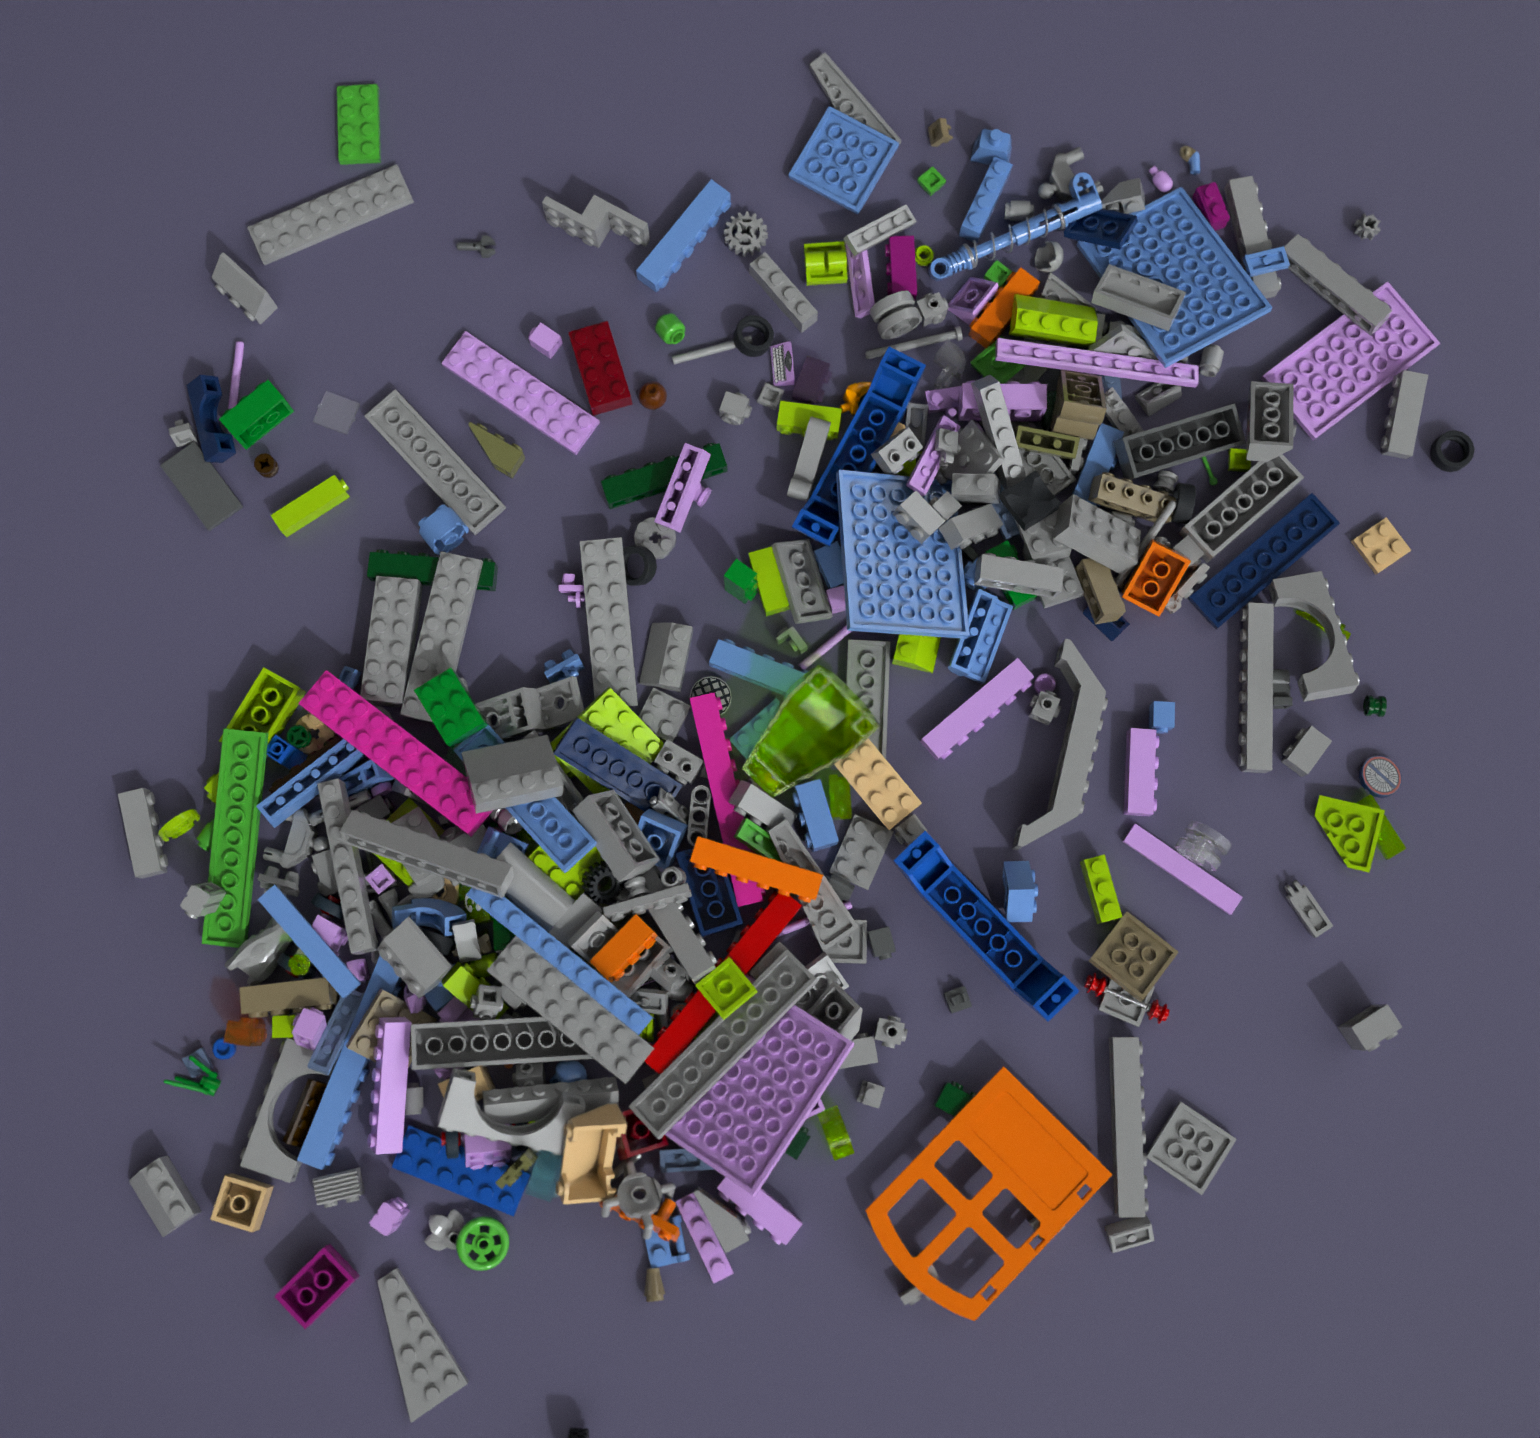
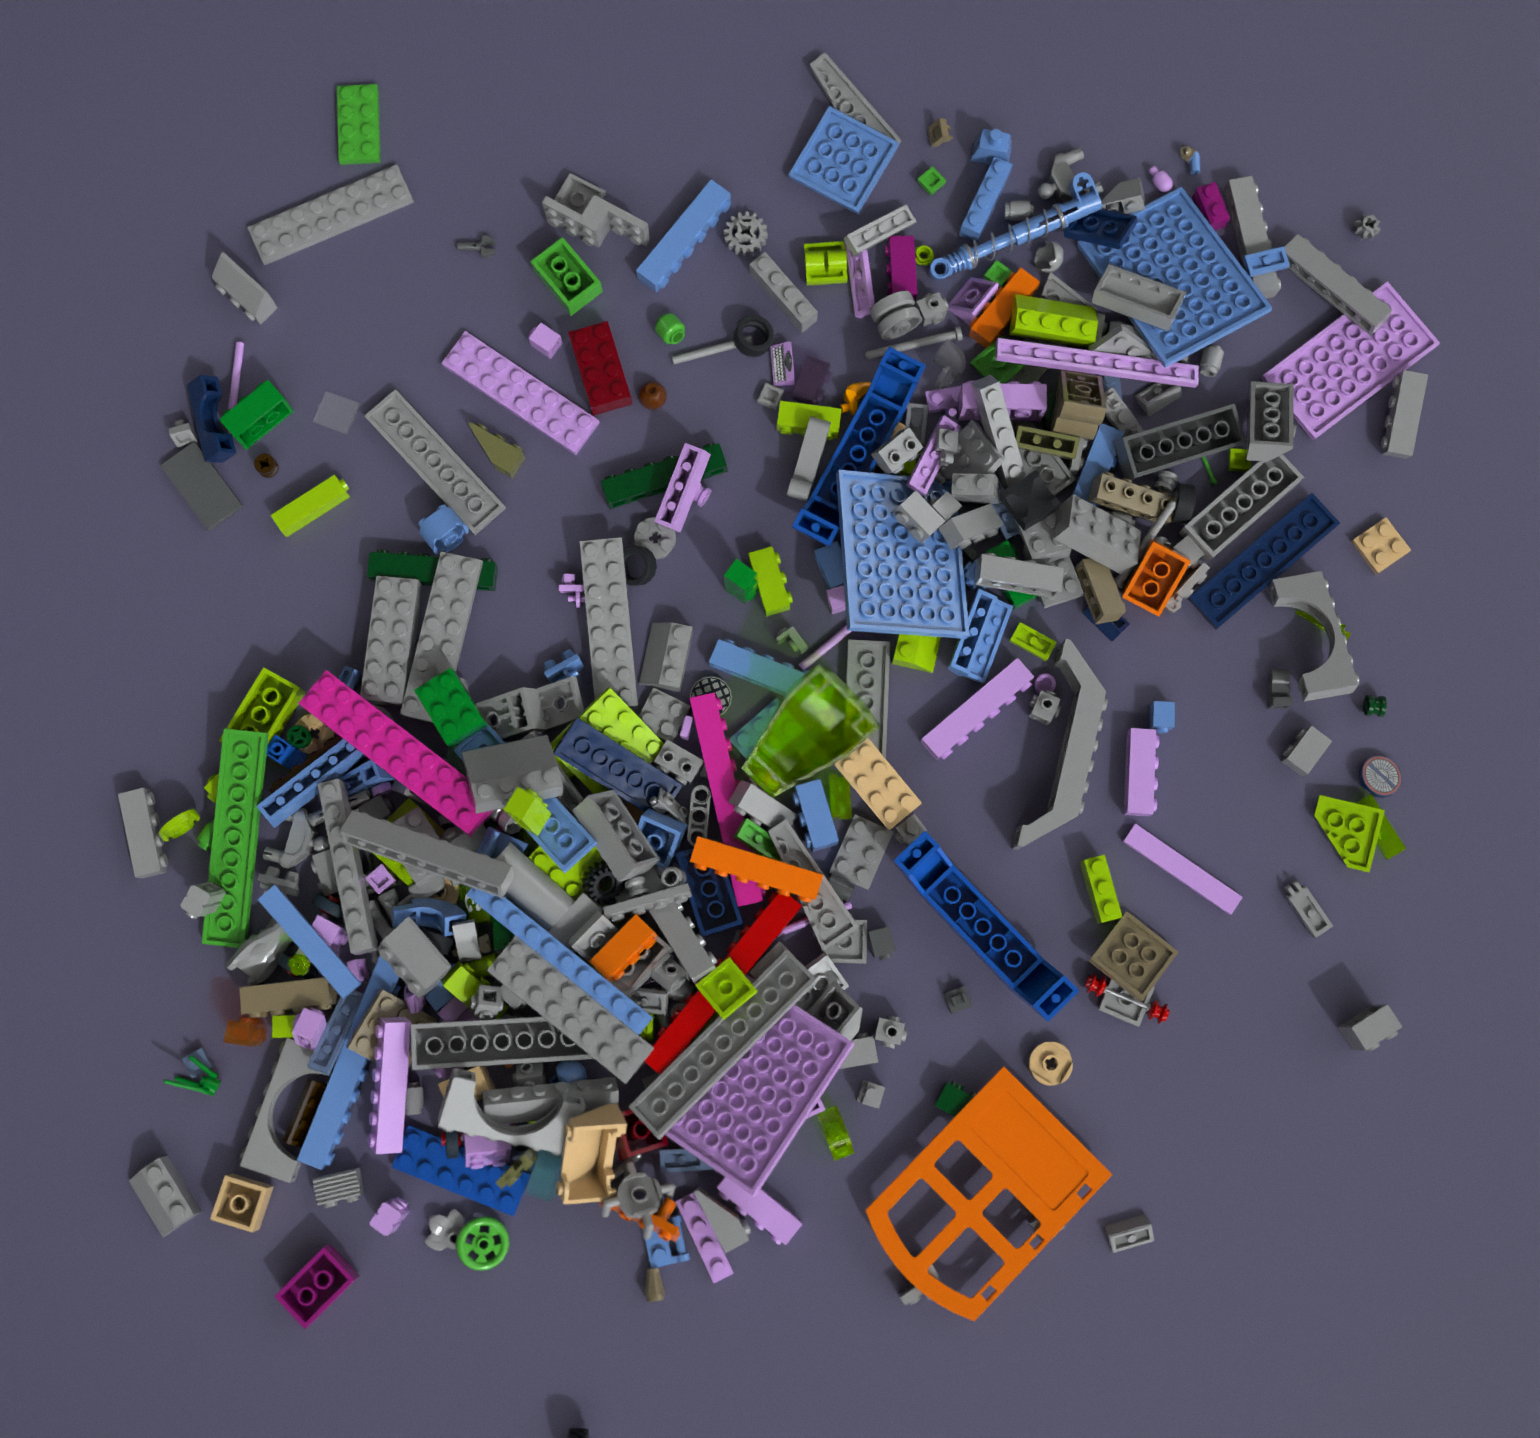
(223, 1050): blue tile -> none
(422, 1357): light grey wing -> none
(528, 810): none -> lime brick
(566, 276): none -> bright green brick
(577, 193): none -> light grey plate
(686, 727): none -> lavender tile
(735, 408): light grey brick -> none
(798, 1143): clear green brick -> none
(801, 581): light grey tile -> none
(1019, 891): medium blue brick -> none
(1033, 641): none -> lime plate
(1062, 1060): none -> tan plate
(1127, 1127): light grey brick -> none
(1190, 1148): light grey plate -> none
(1203, 846): clear wheel -> none
(1257, 688): light grey brick -> none
(1460, 438): black tyre -> none

